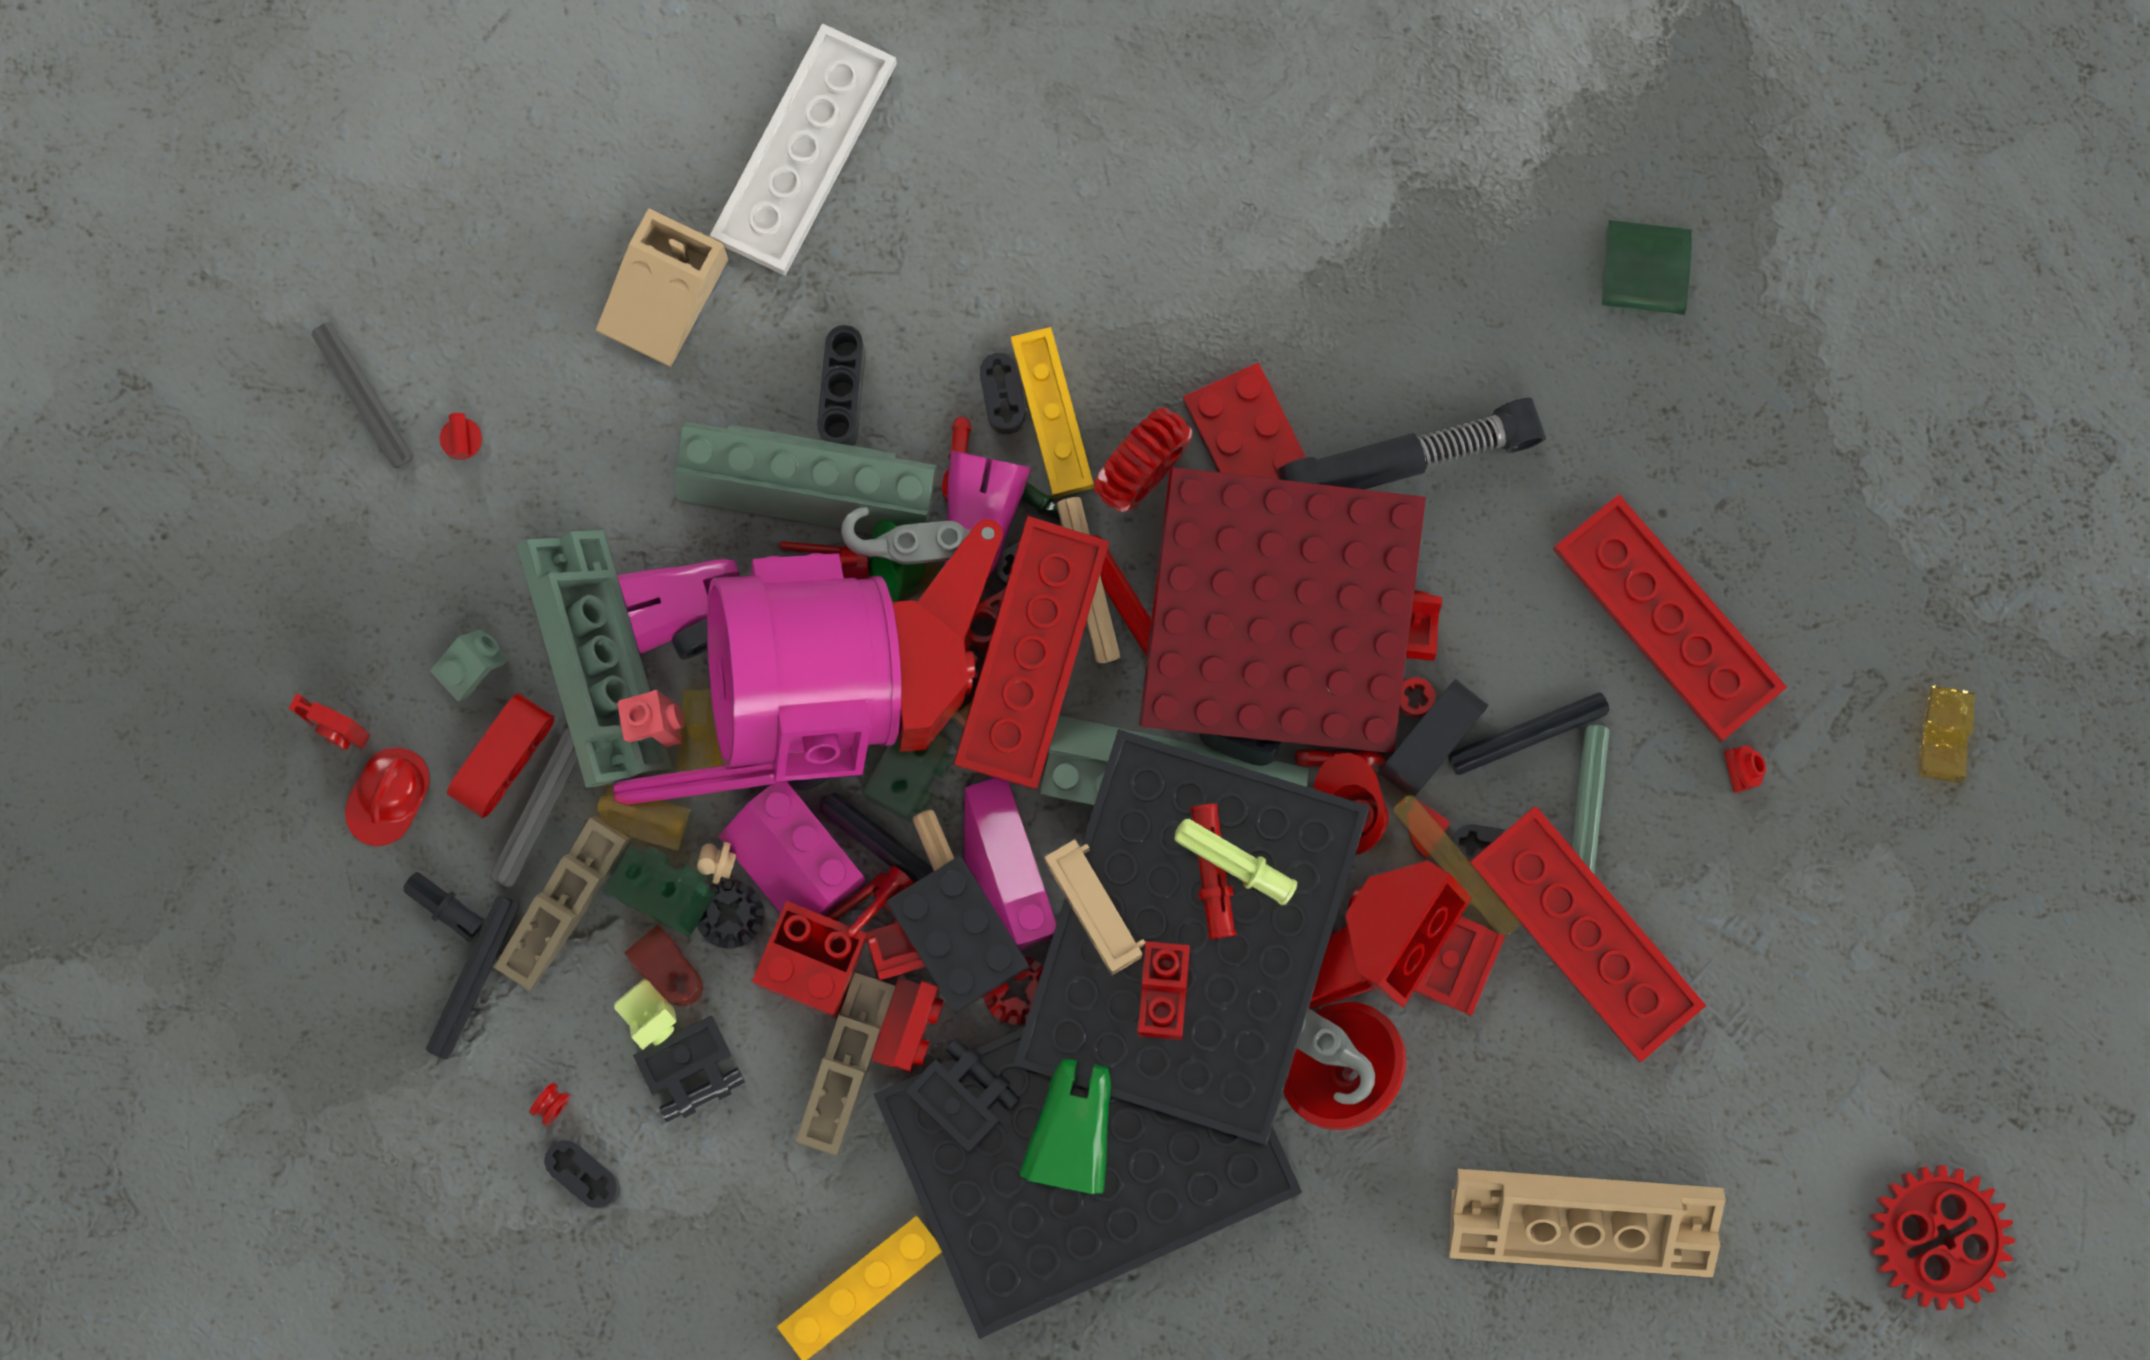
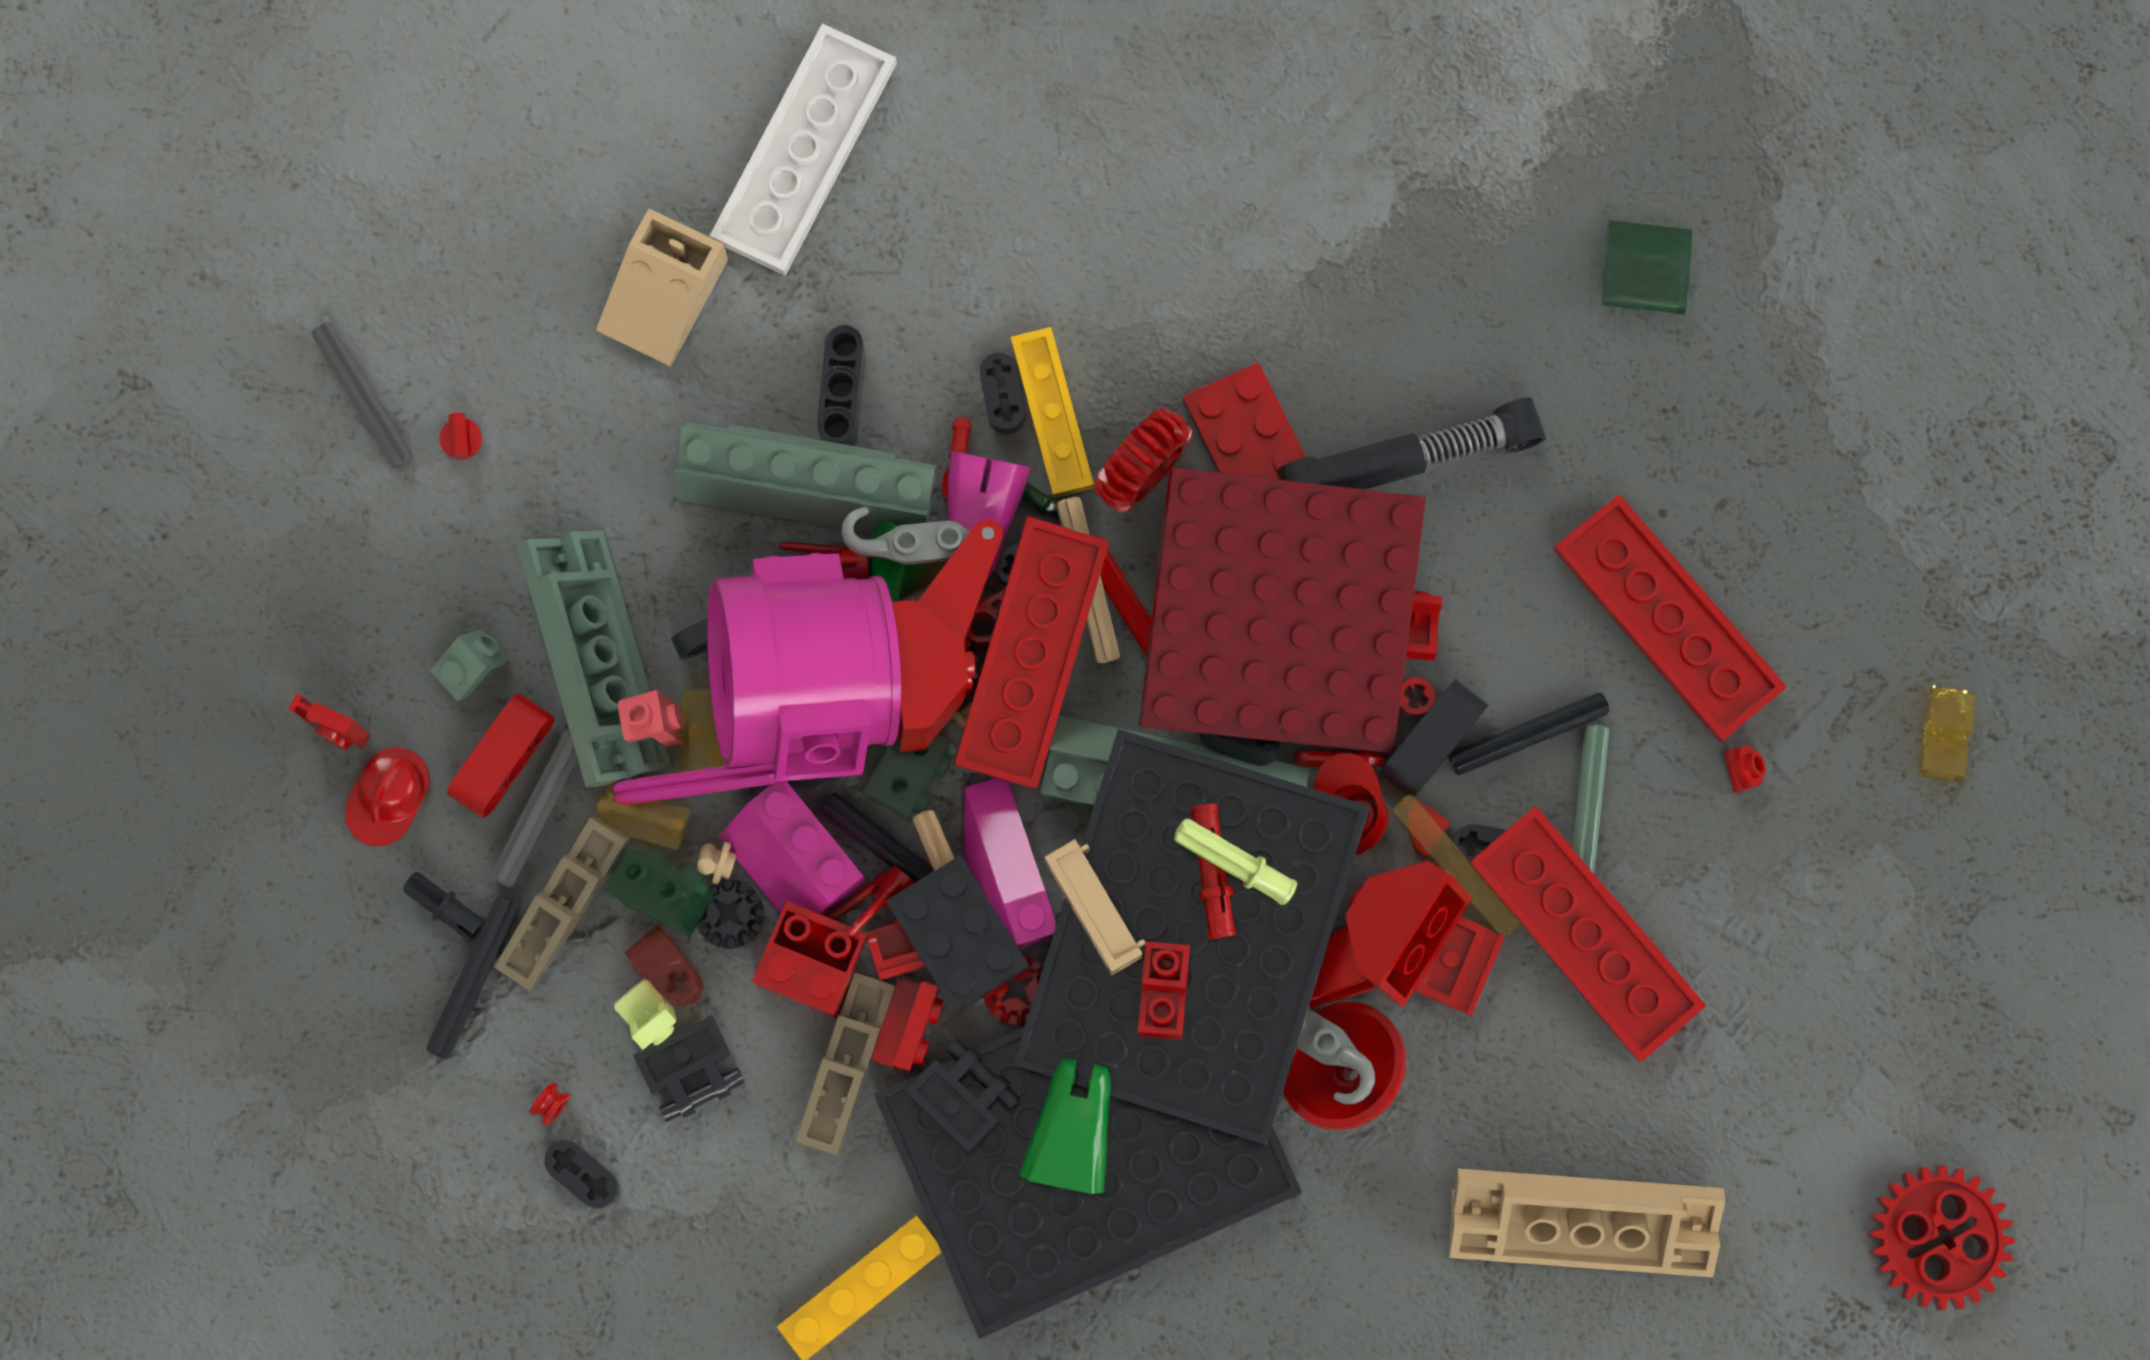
(670, 599): dark pink piece -> none

